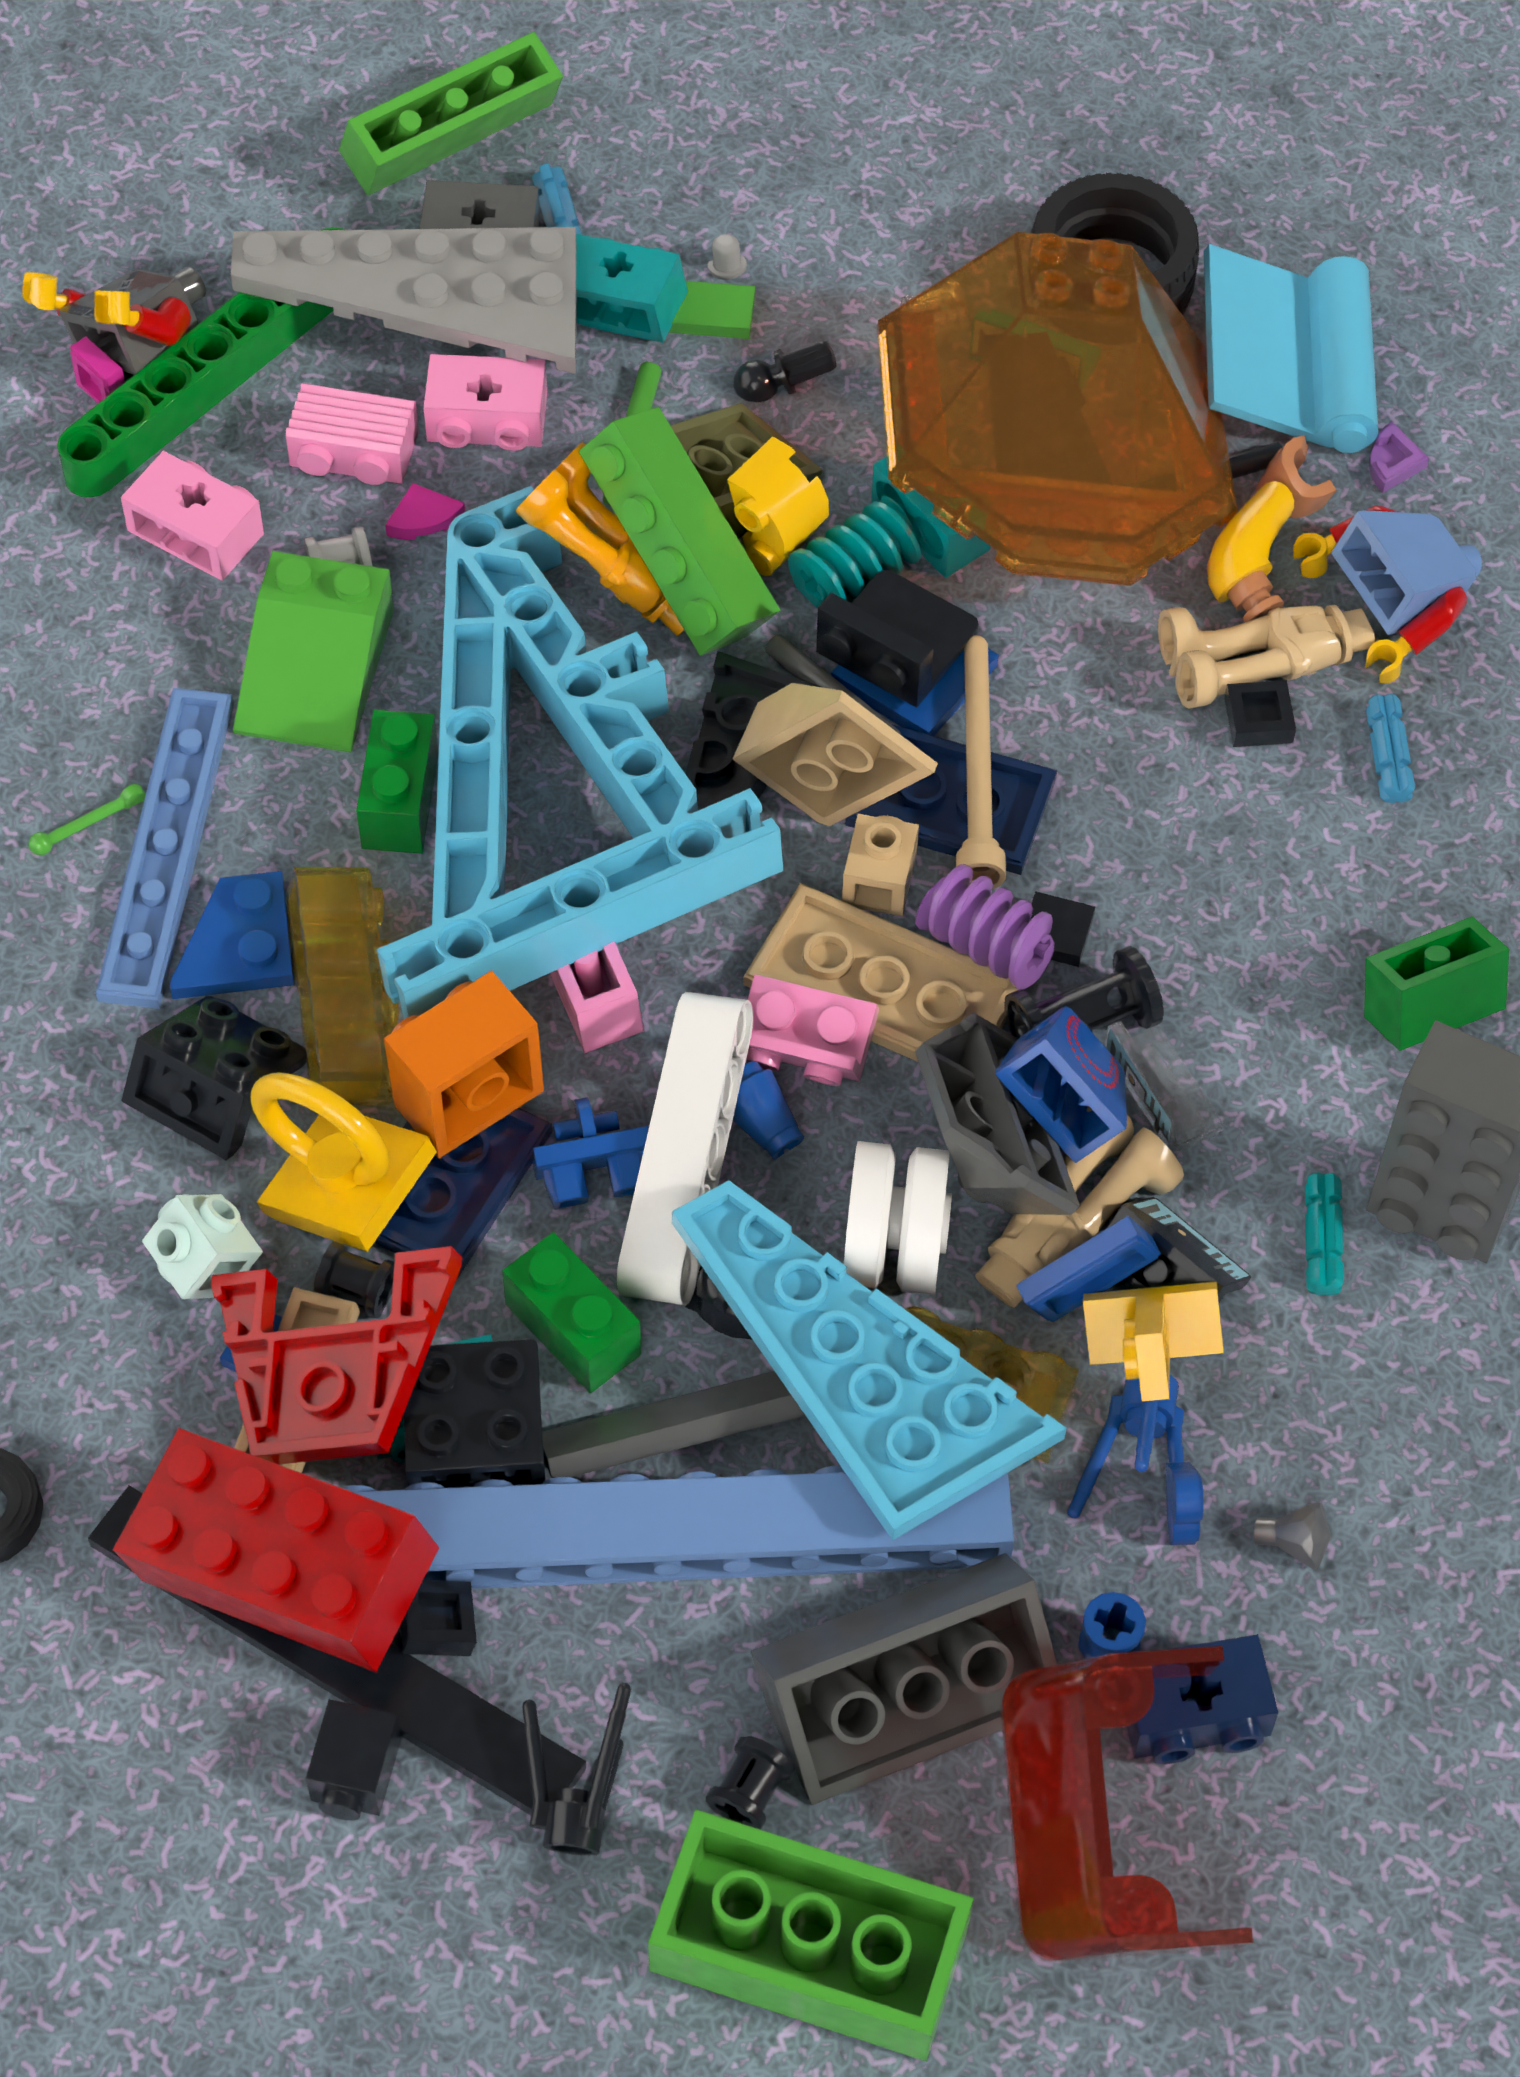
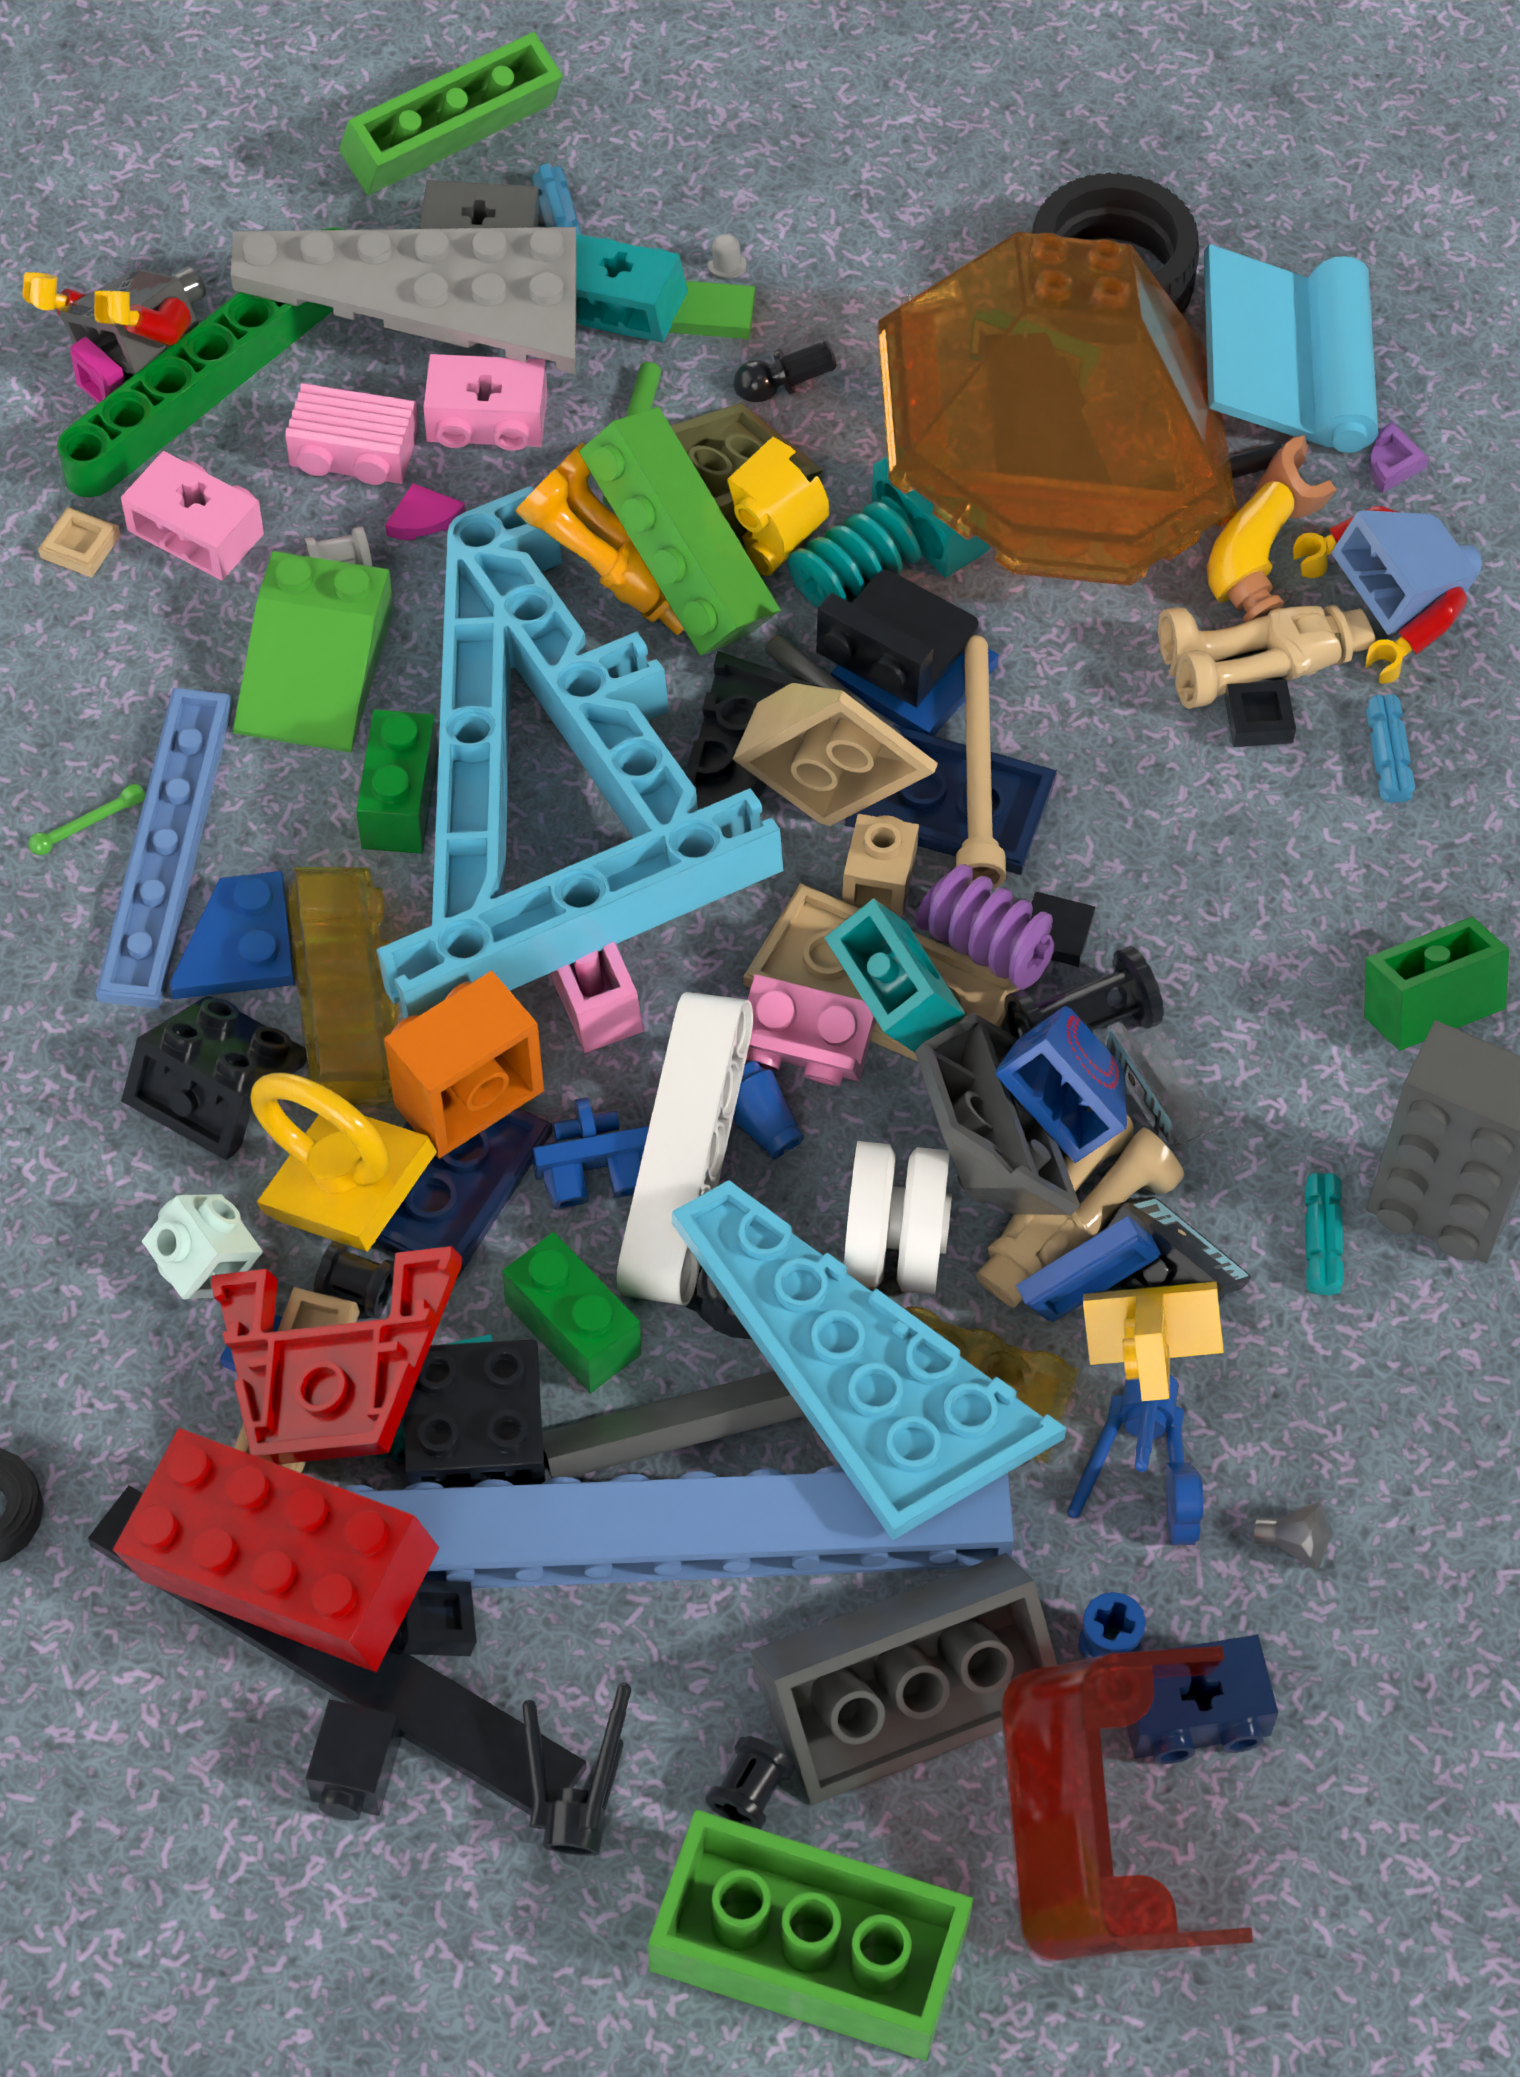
(79, 542): none -> tan tile
(894, 975): none -> teal brick

